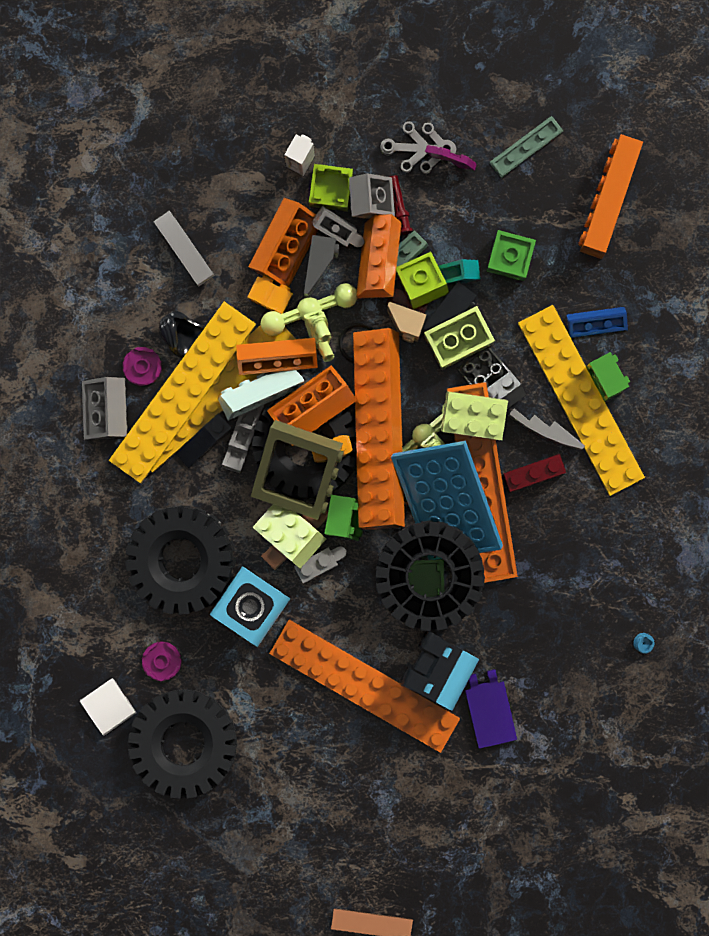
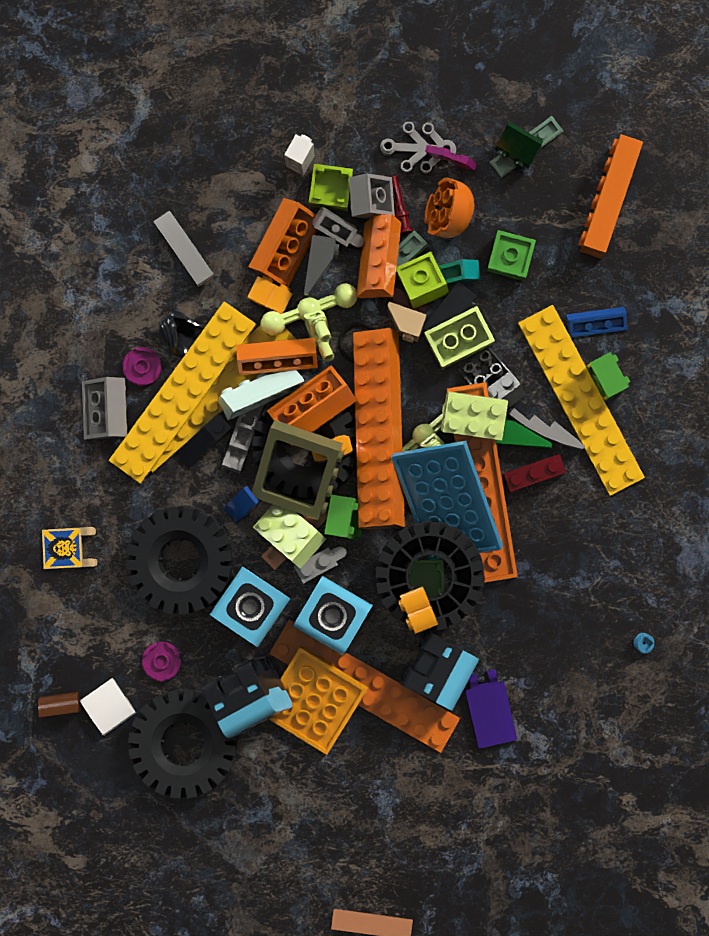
(59, 704): none -> reddish brown brick
(64, 548): none -> flag
(241, 505): none -> blue slope
(247, 696): none -> black piece
(320, 700): none -> light orange plate
(333, 615): none -> piece
(418, 610): none -> light orange brick
(456, 210): none -> orange cylinder
(518, 146): none -> dark green slope
(518, 435): none -> green slope

